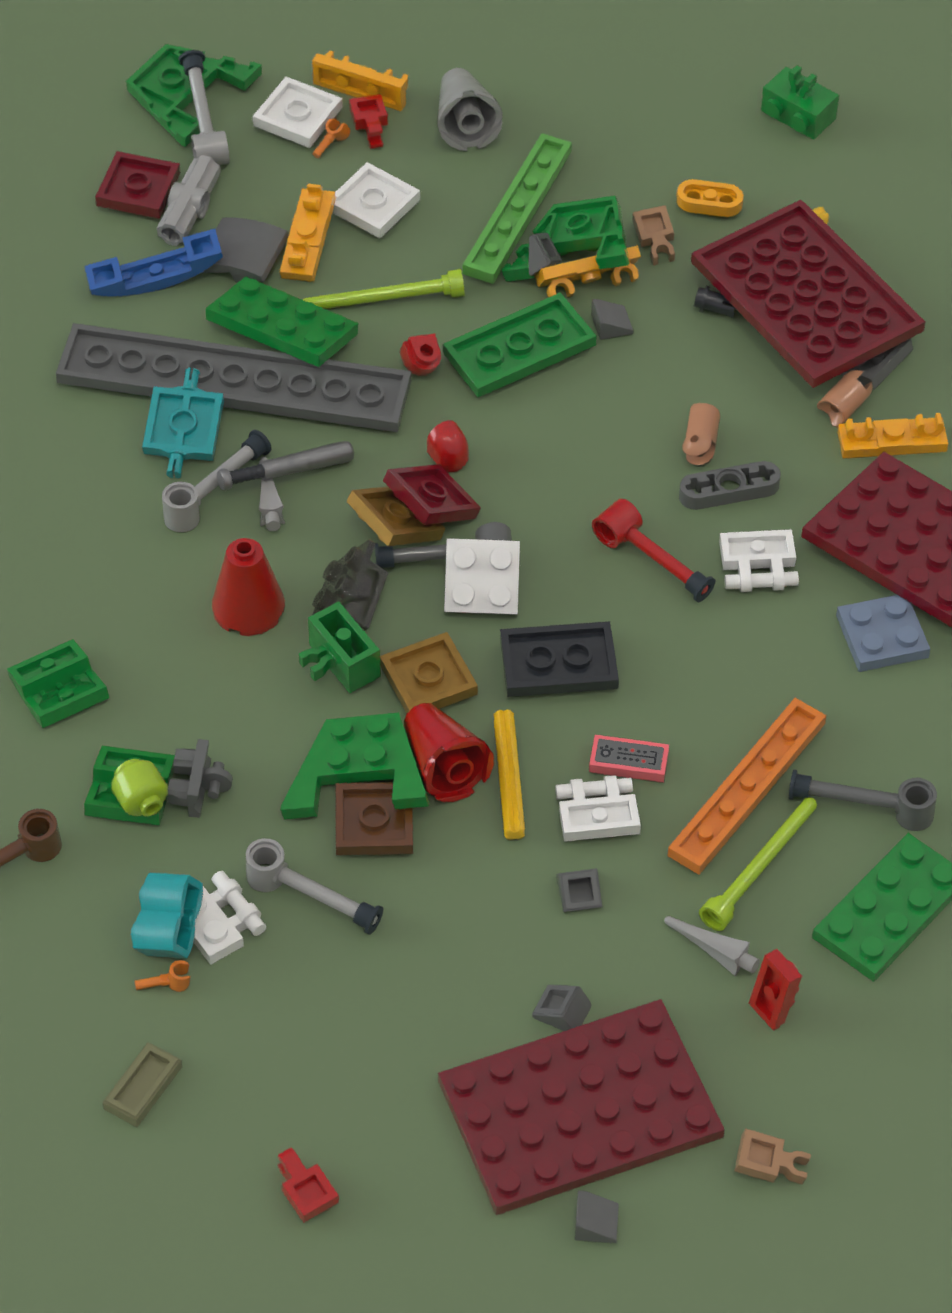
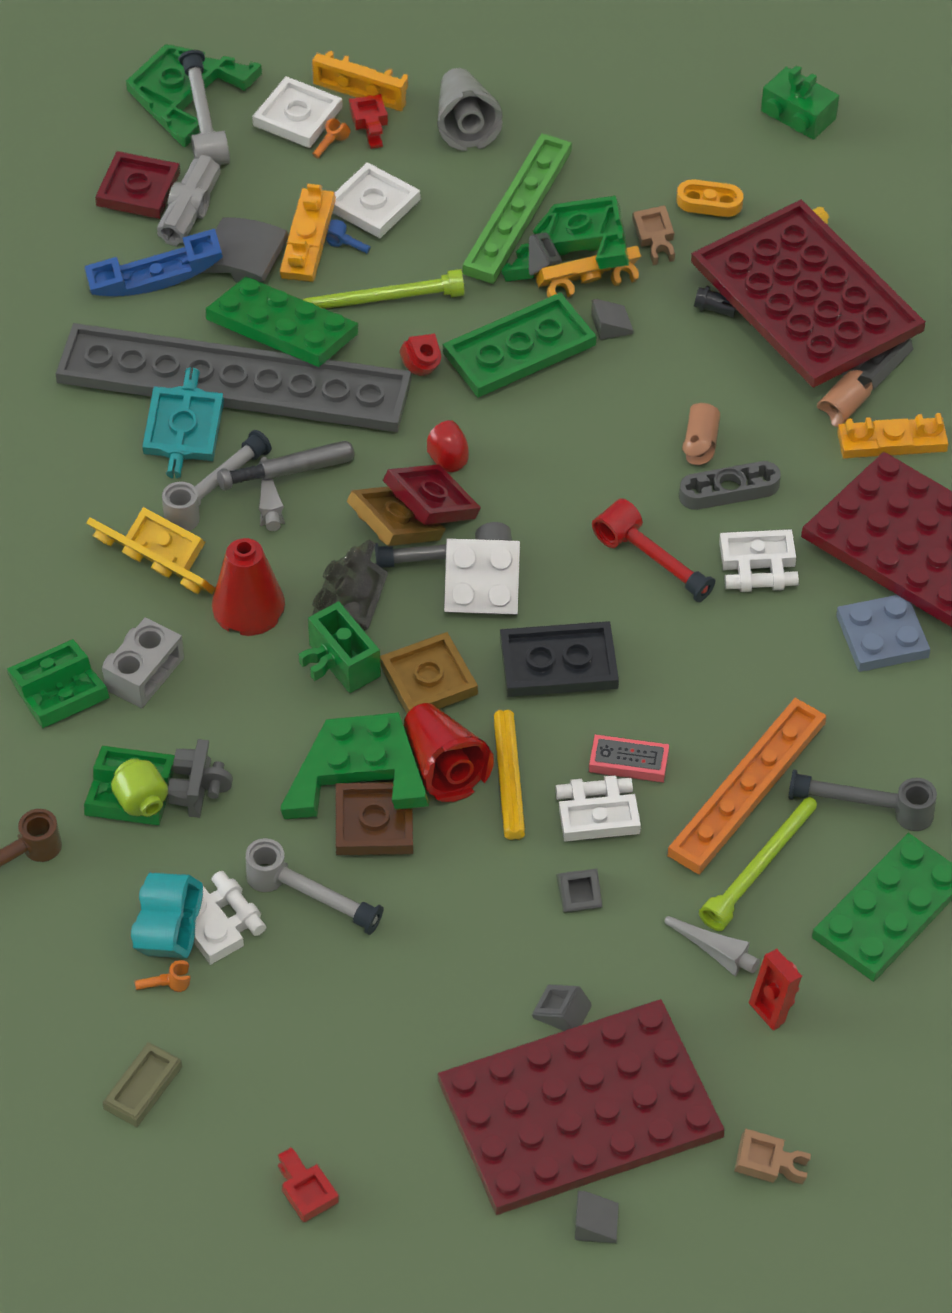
(142, 662): none -> light grey brick
(160, 542): none -> yellow bracket
(337, 235): none -> blue hand

